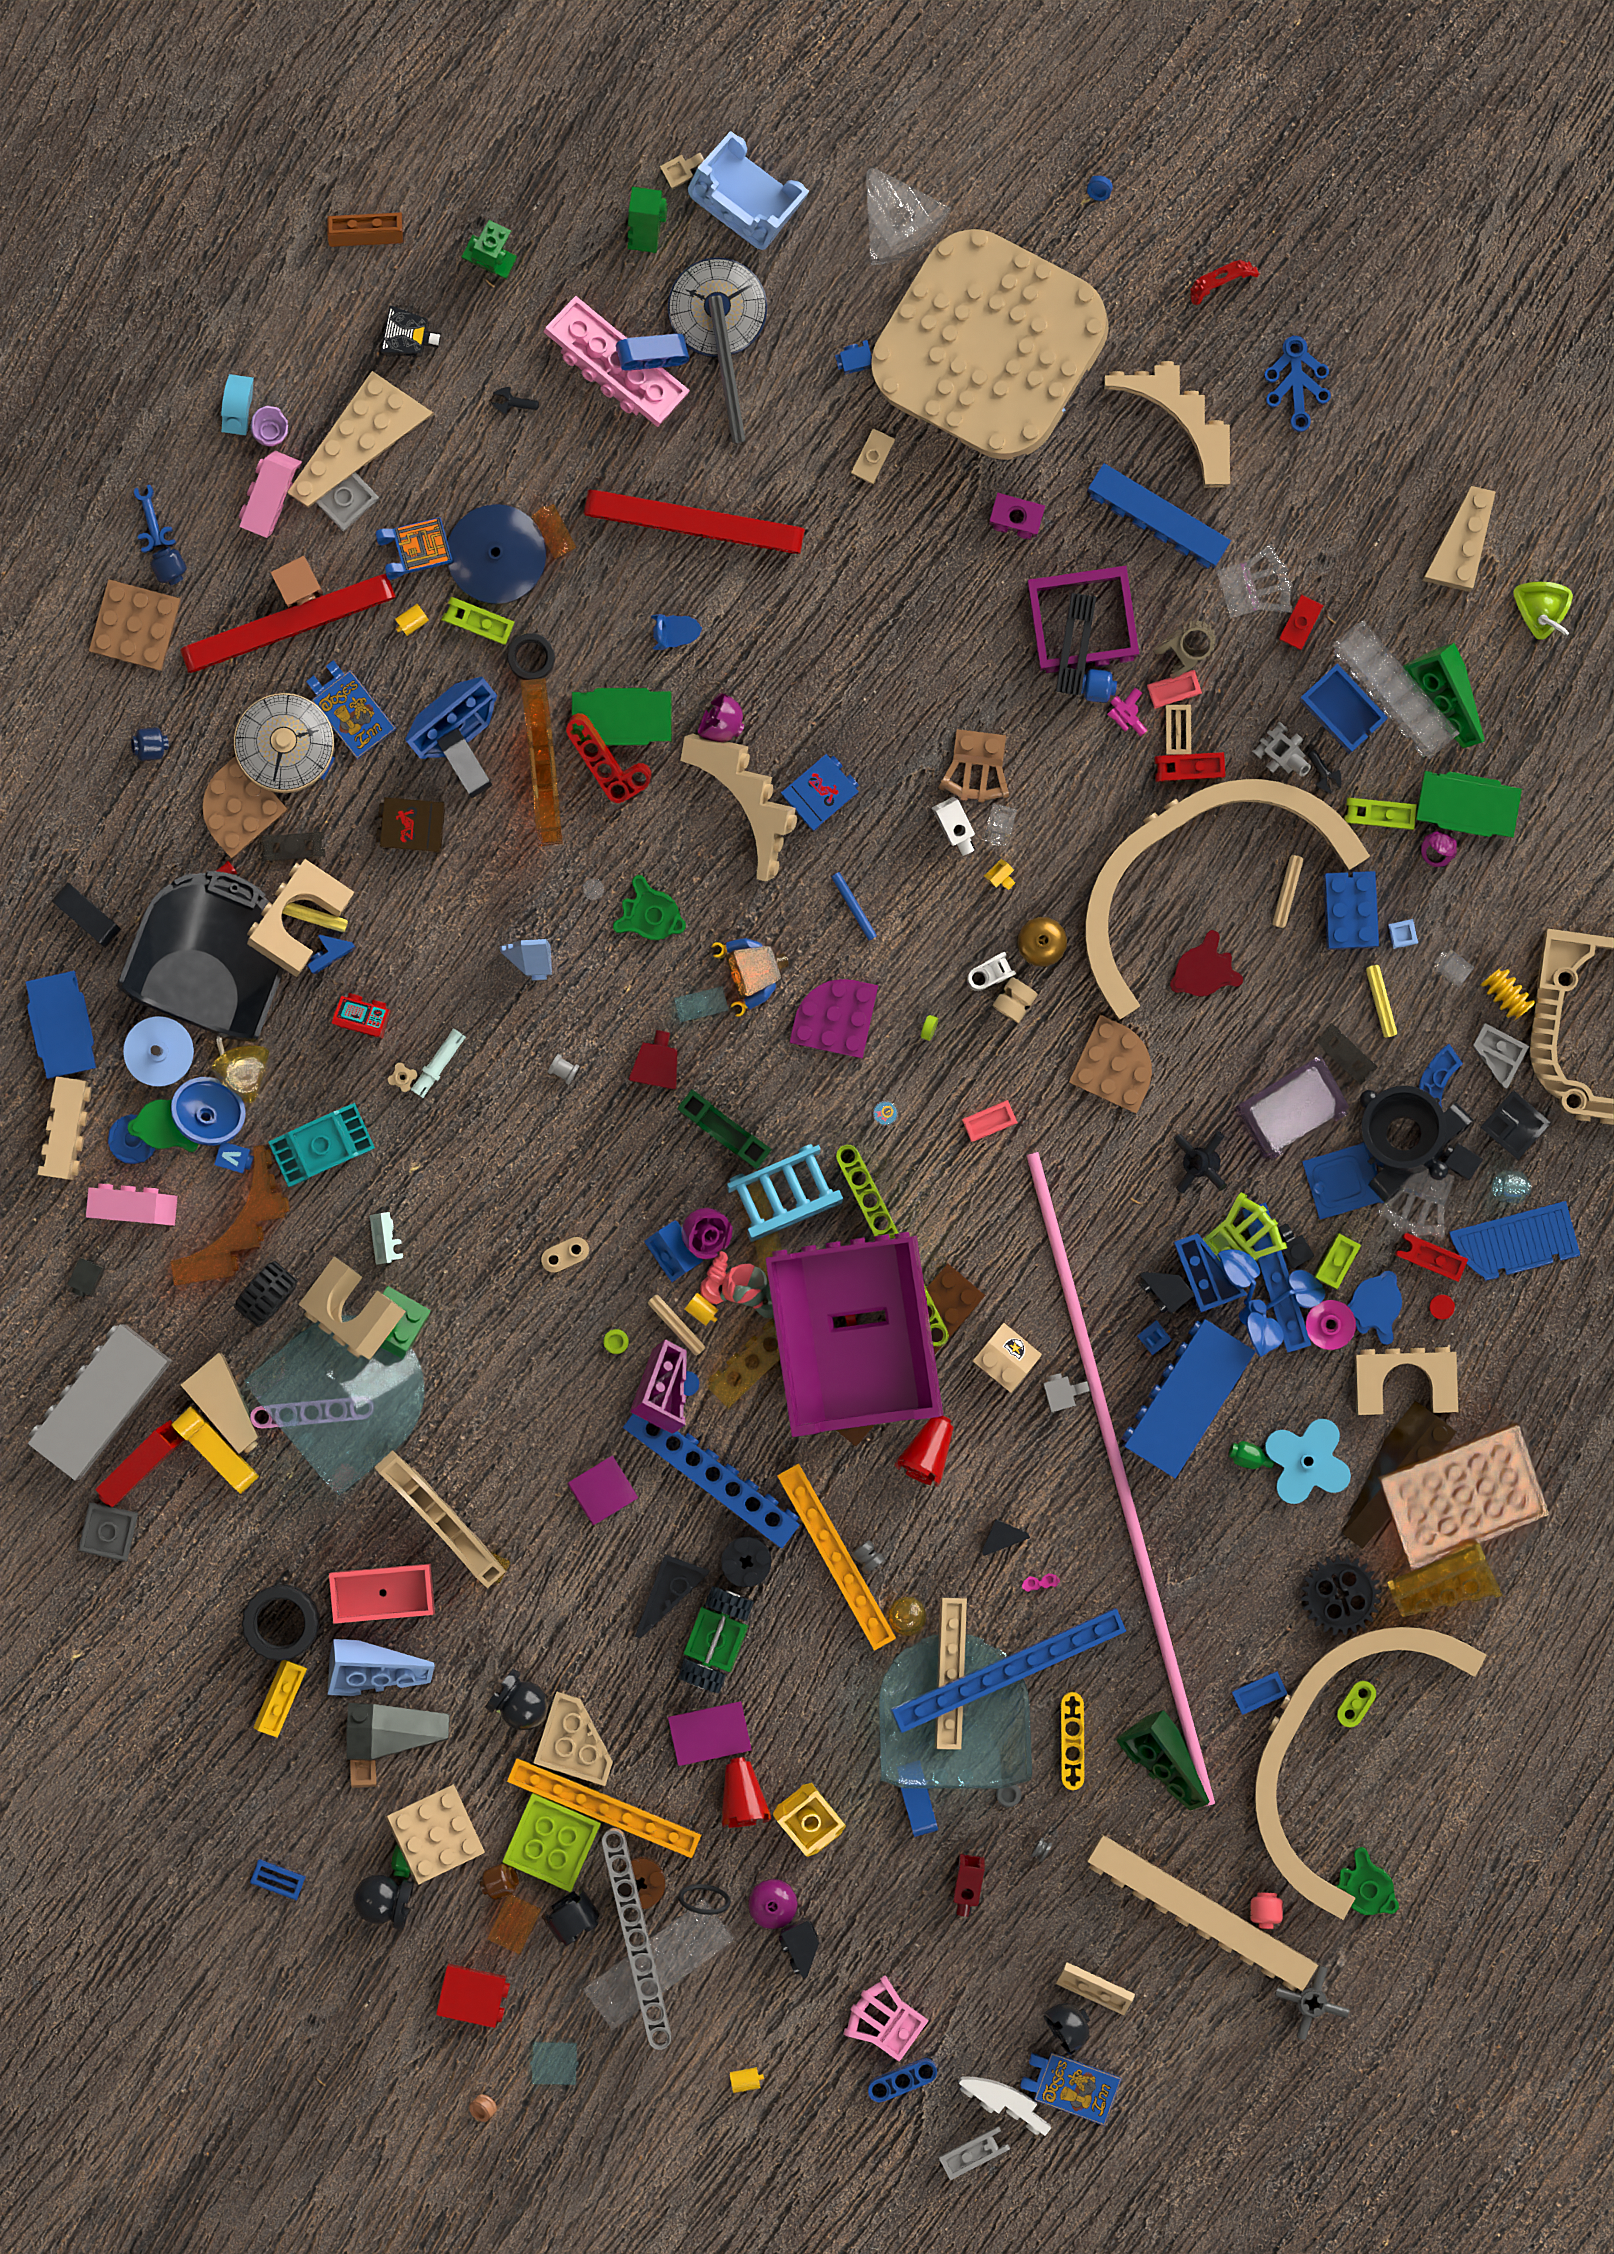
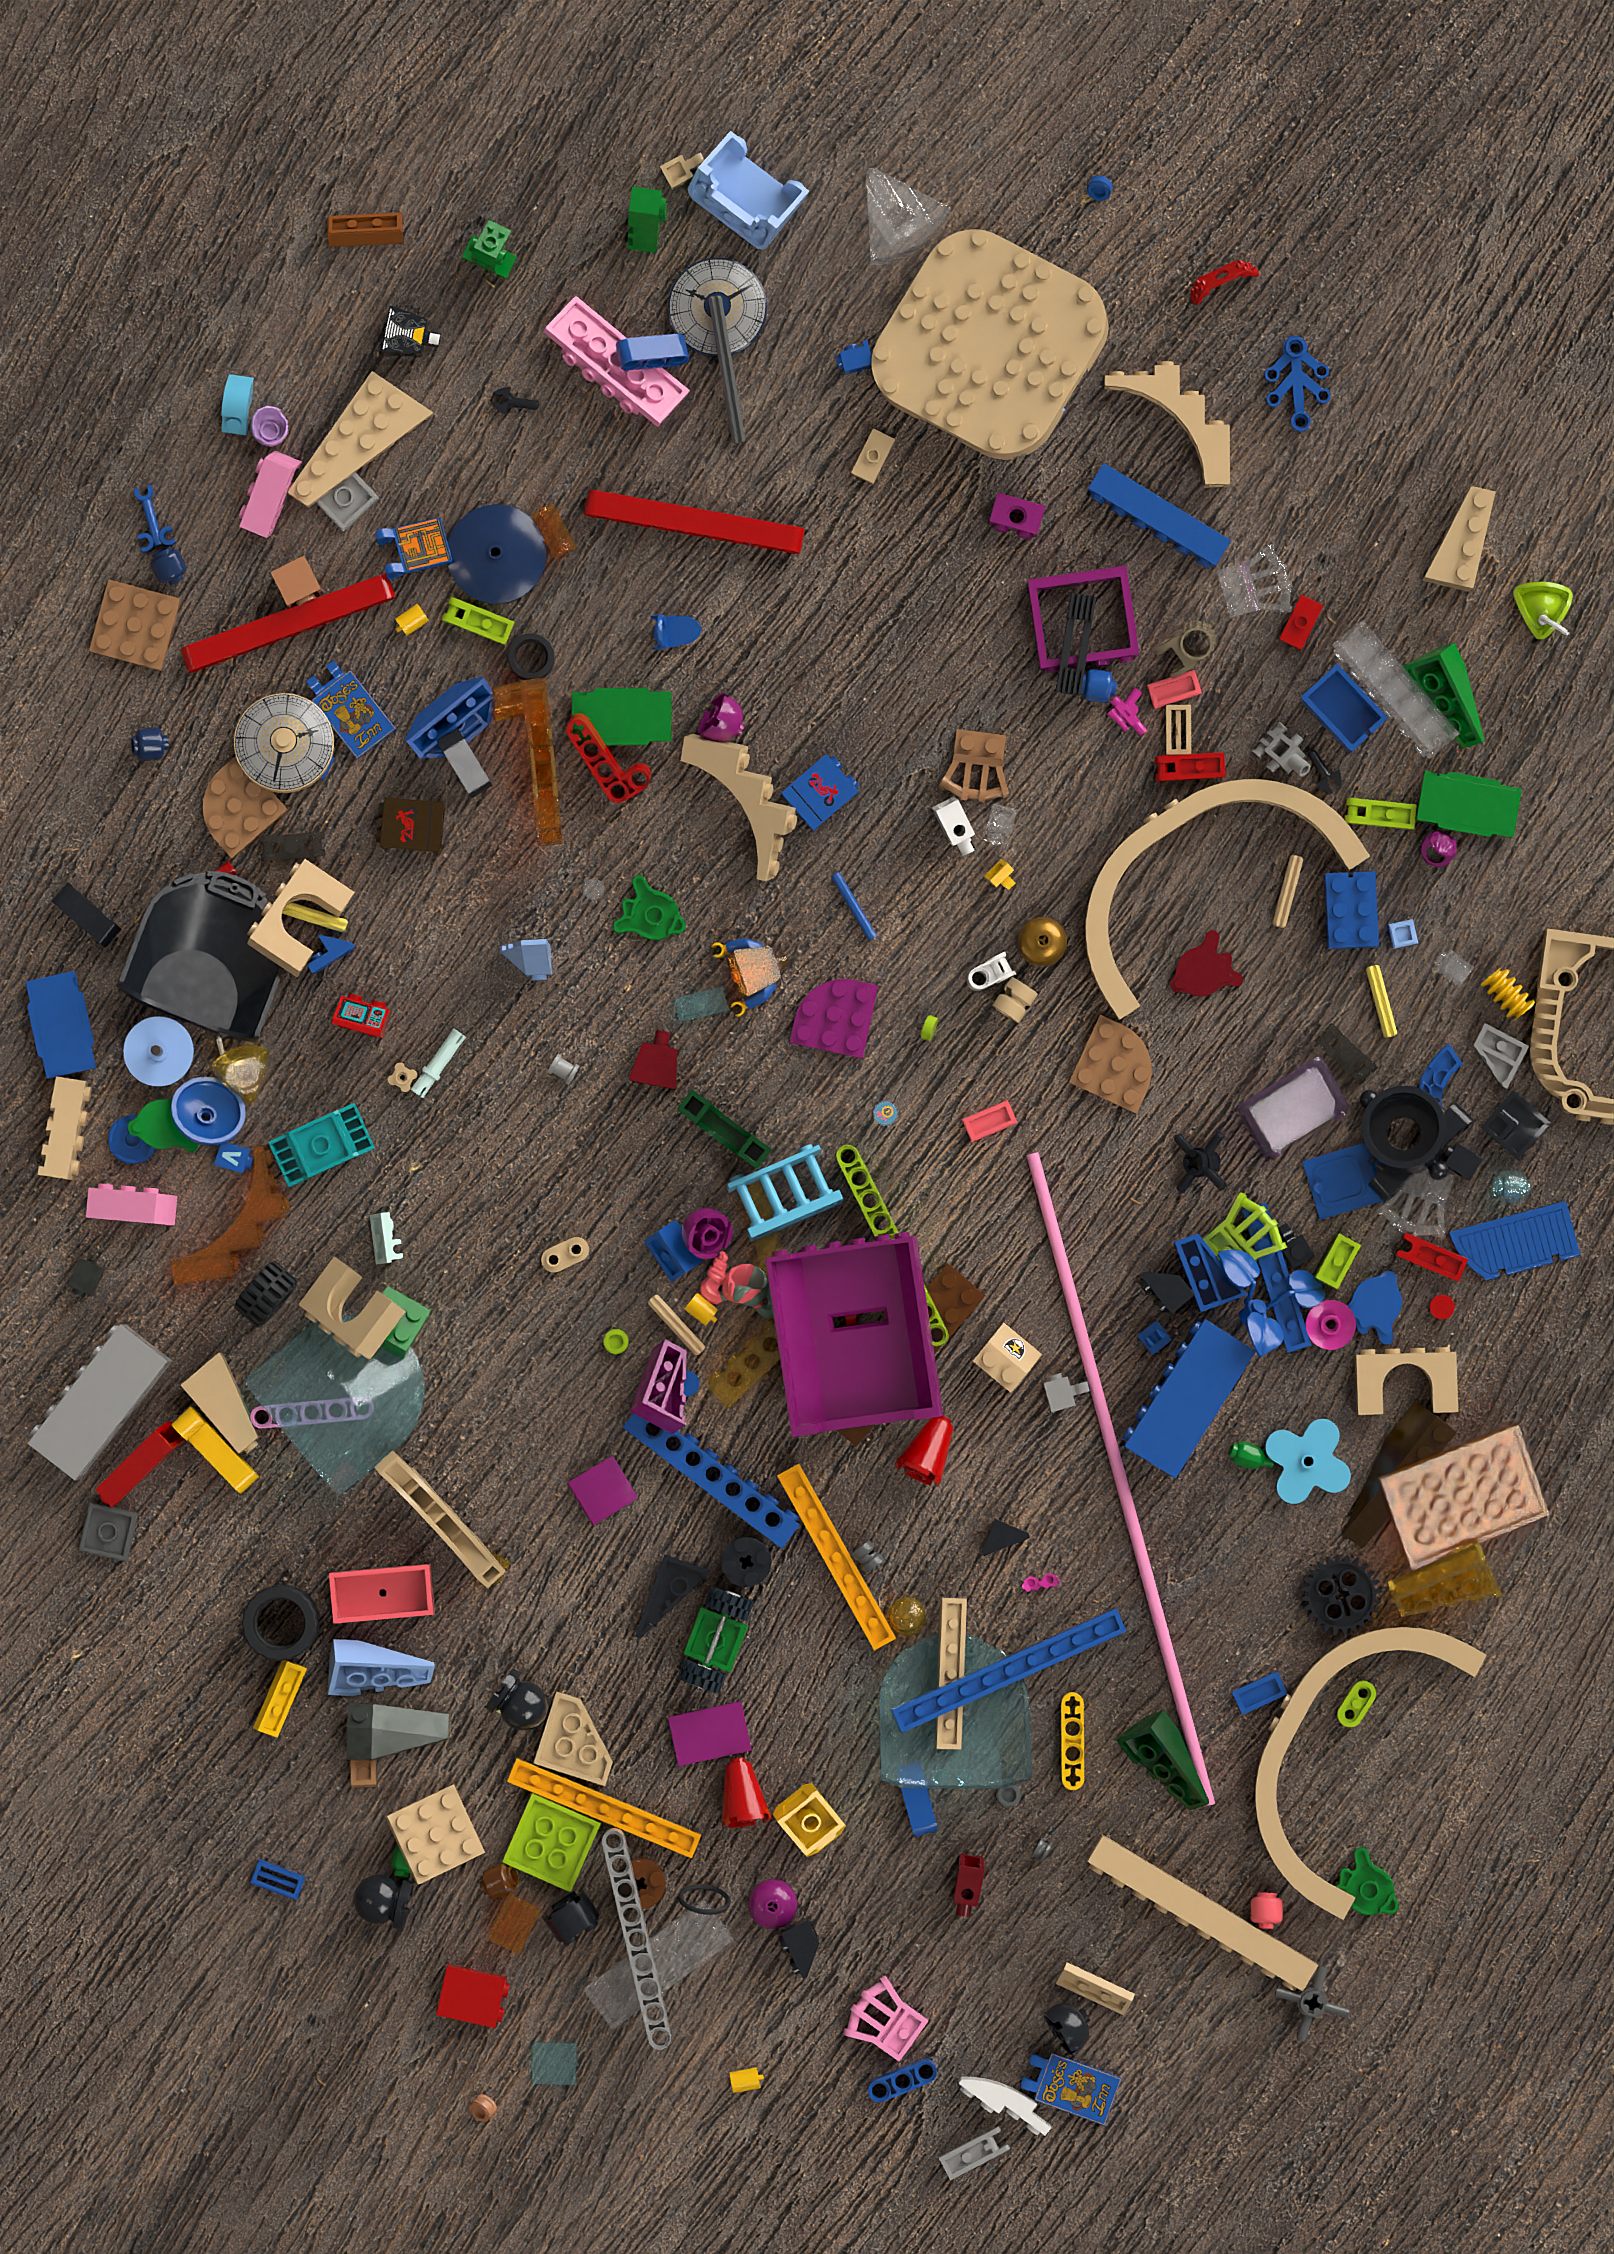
(507, 701): none -> clear orange plate

